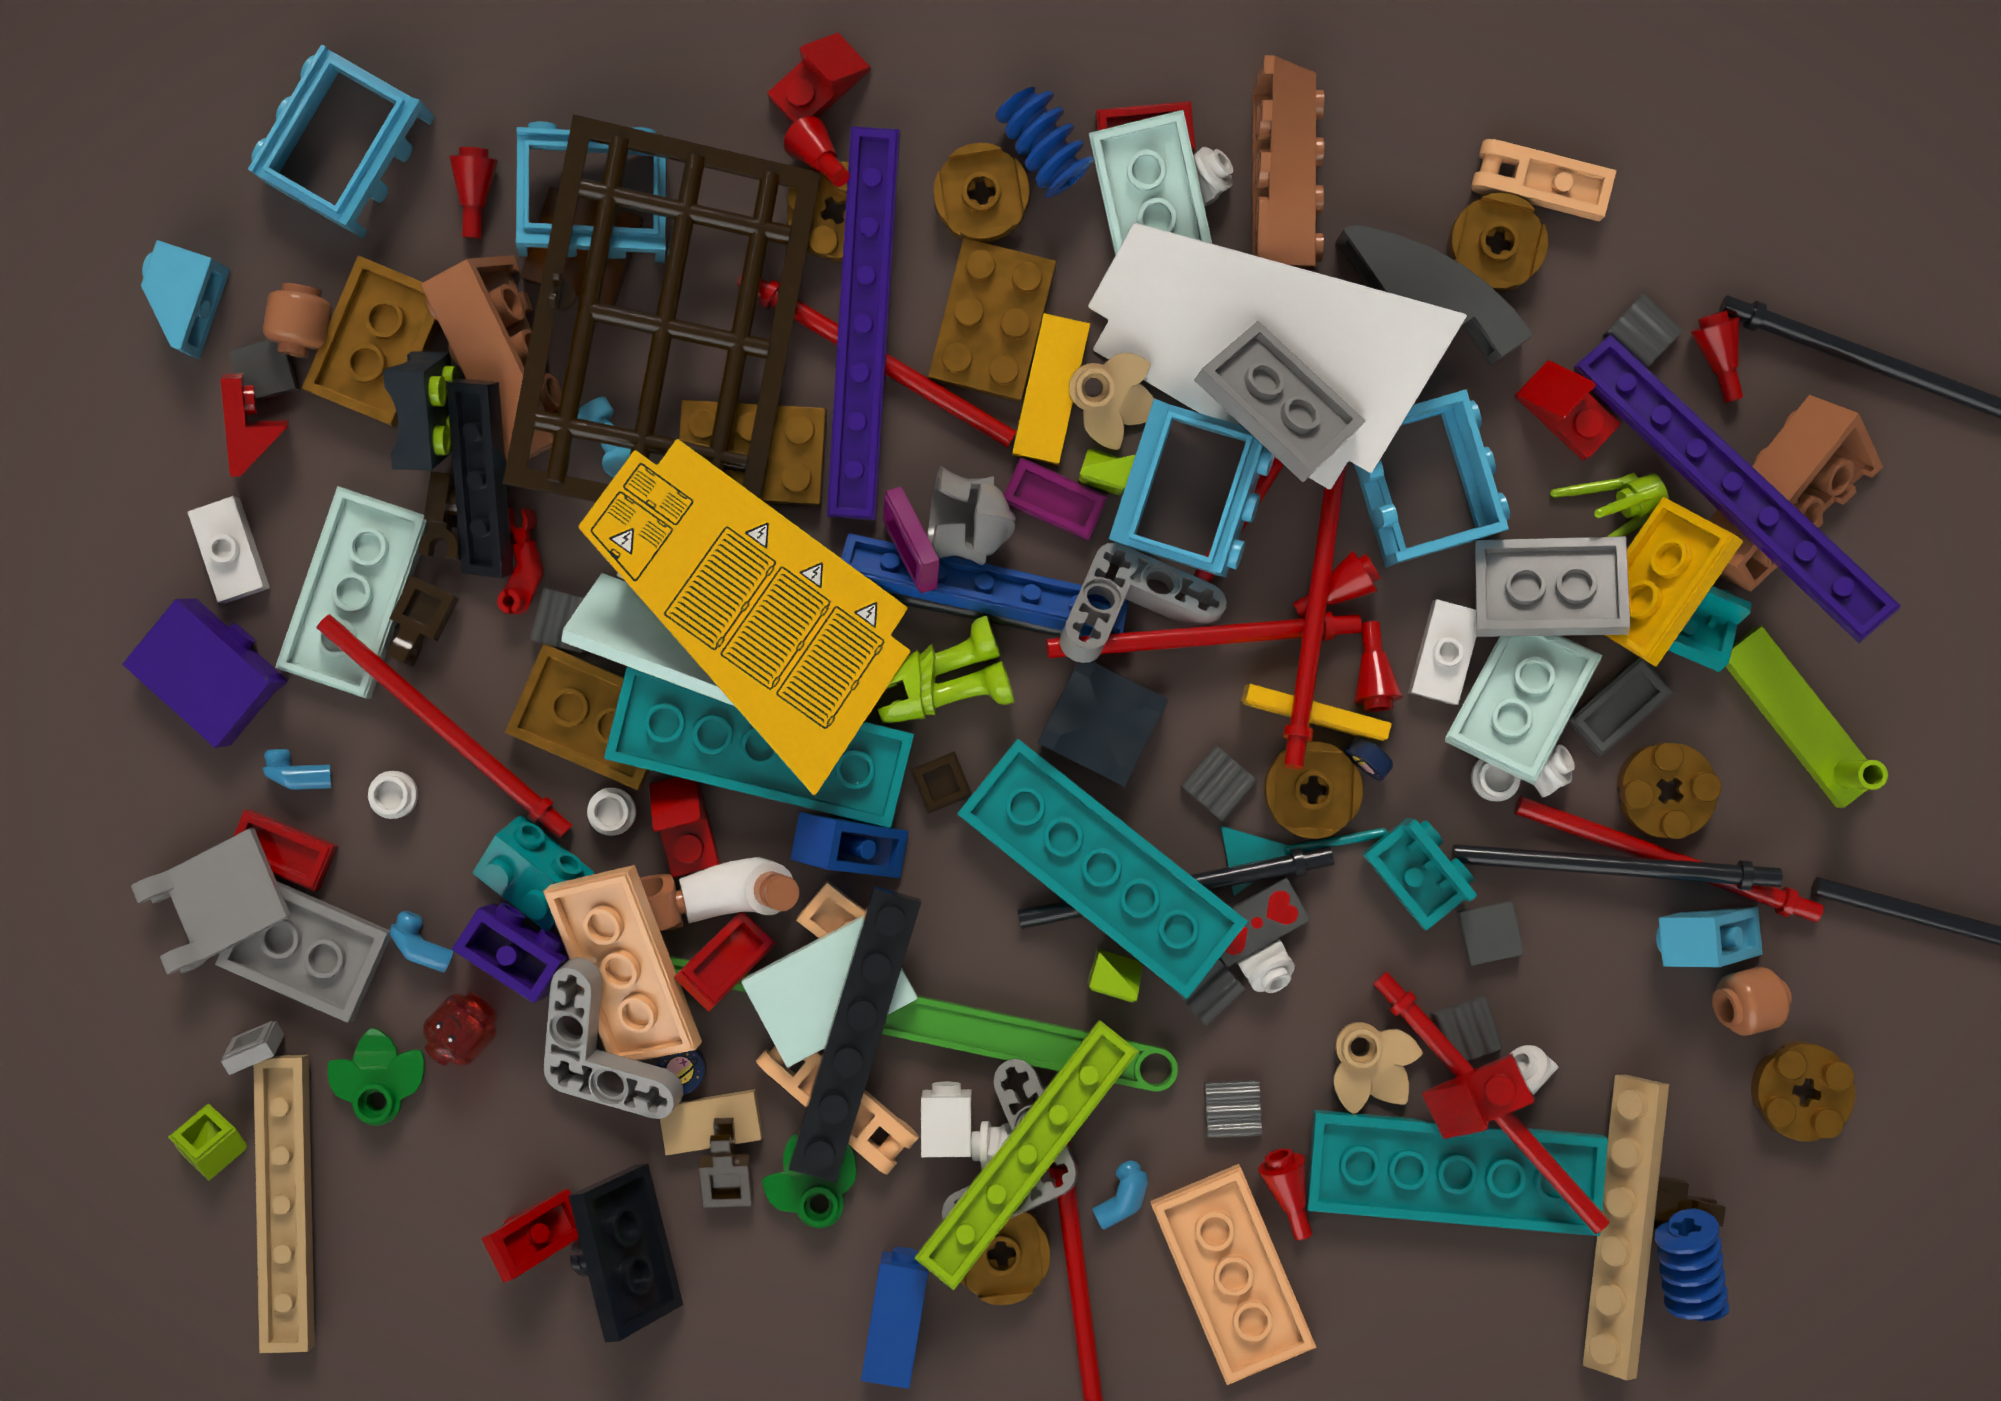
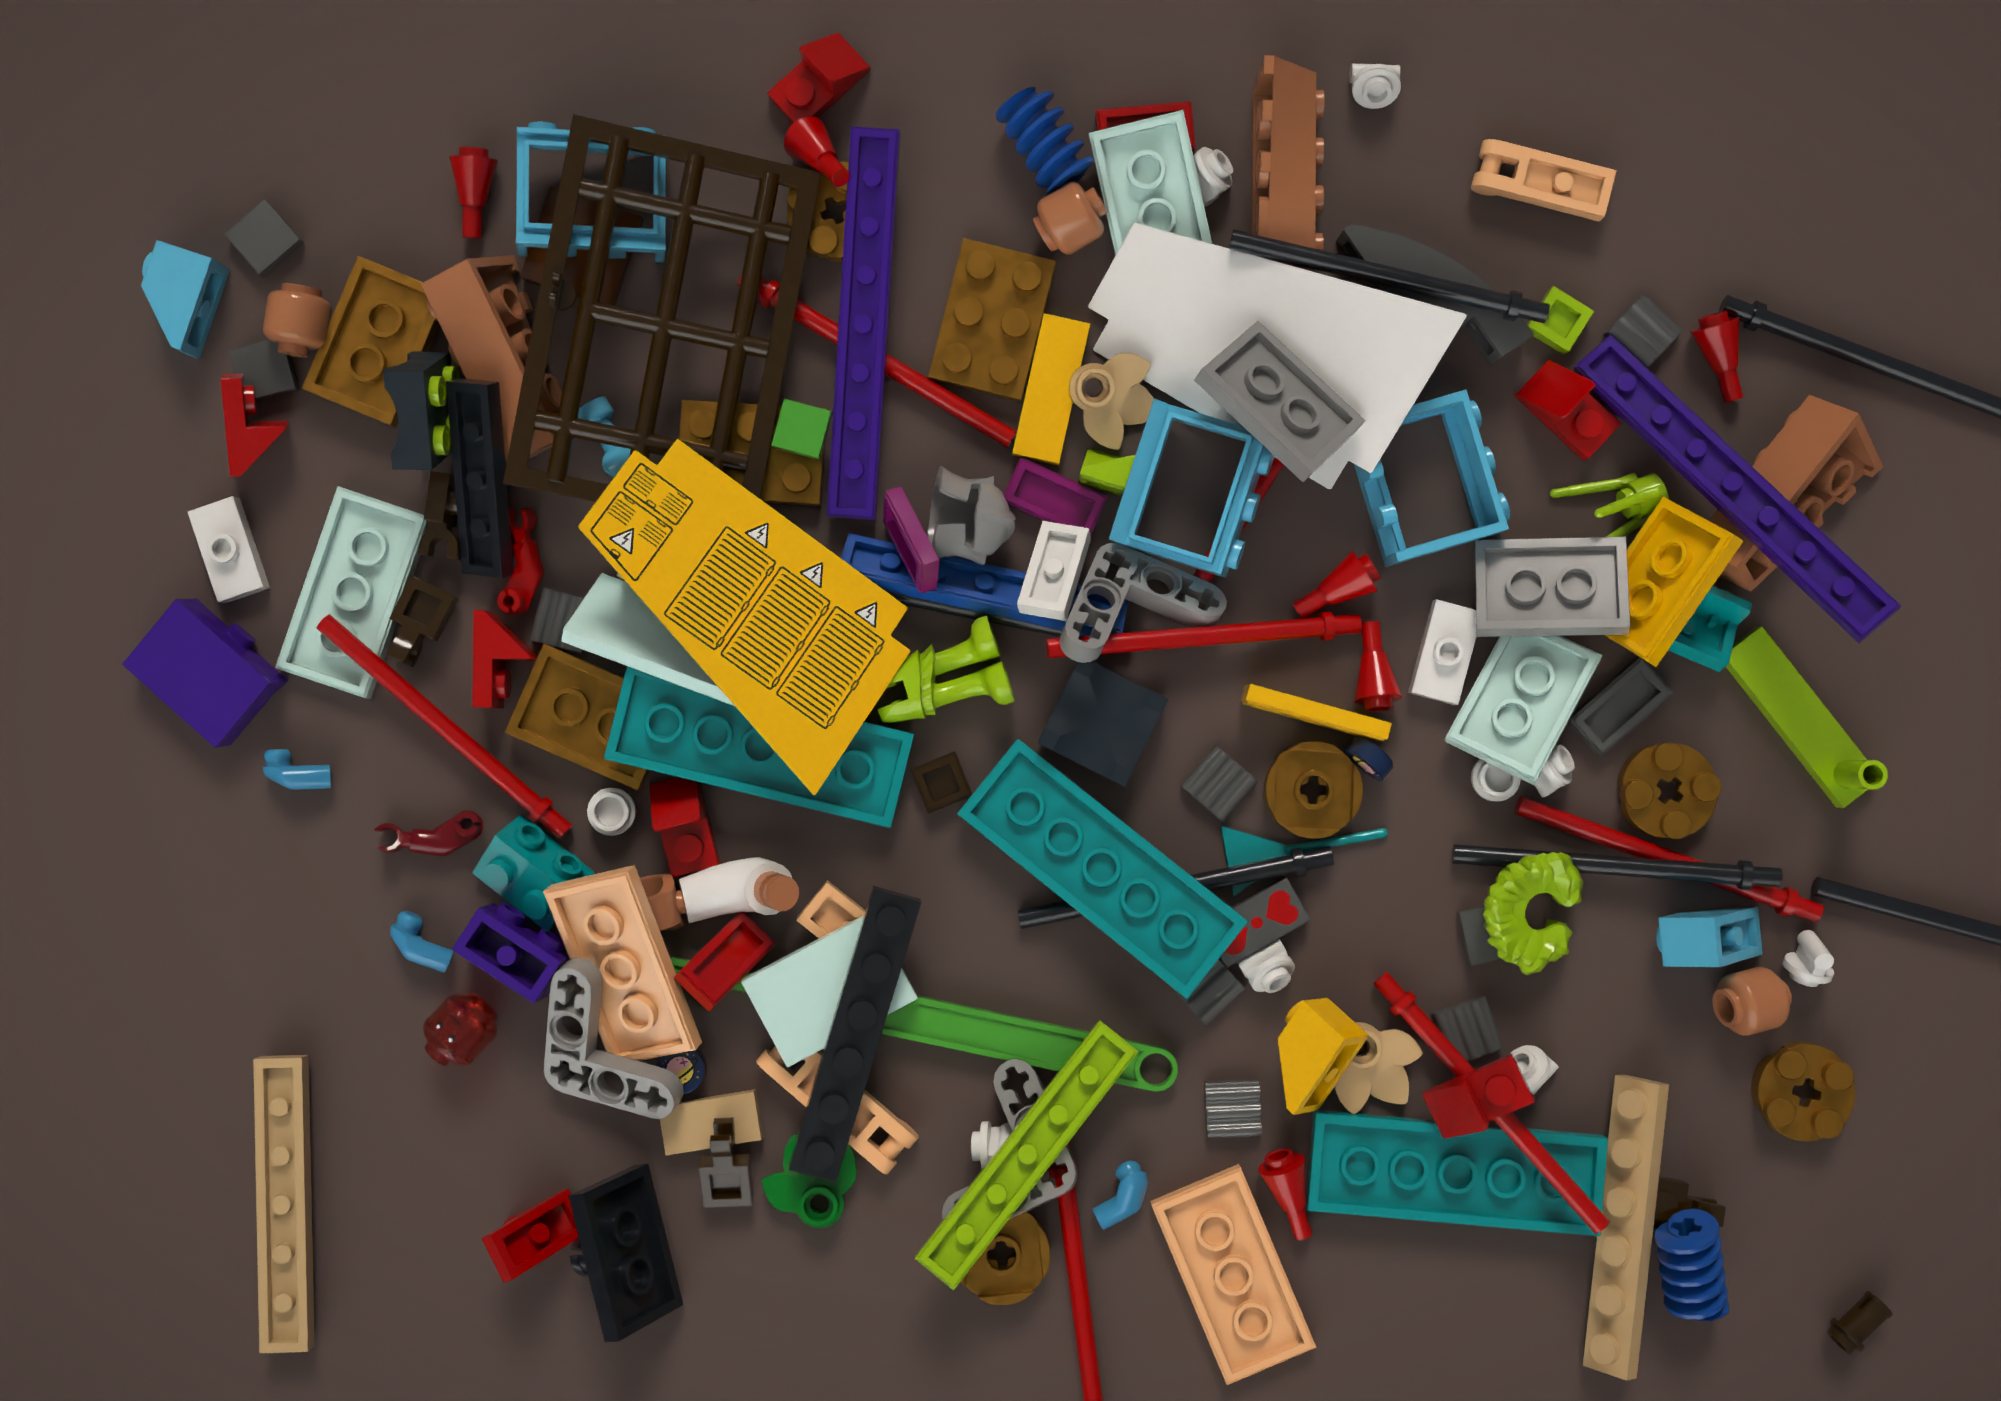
(208, 1141): lime slope -> none
(219, 899): light grey flag -> none
(252, 1047): light grey tile -> none
(264, 238): none -> dark grey piece
(290, 851): red tile -> none
(296, 113): medium azure window -> none
(313, 956): light grey plate -> none
(376, 1069): green plate -> none
(393, 794): white plate -> none
(439, 842): none -> dark red arm
(492, 646): none -> red slope
(801, 429): none -> bright green tile
(849, 845): blue slope -> none
(895, 1319): blue brick -> none
(946, 1120): white brick -> none
(999, 172): pearl gold plate -> none
(1054, 570): none -> white plate
(1070, 218): none -> nougat head
(1115, 975): lime slope -> none
(1298, 731): red bar -> none
(1316, 1052): none -> yellow slope
(1375, 84): none -> white plate
(1420, 872): teal bracket -> none
(1507, 905): none -> lime piece
(1510, 305): none -> black bar
(1520, 229): pearl gold plate -> none
(1564, 321): none -> lime tile
(1811, 962): none -> white plate
(1858, 1323): none -> dark brown pin

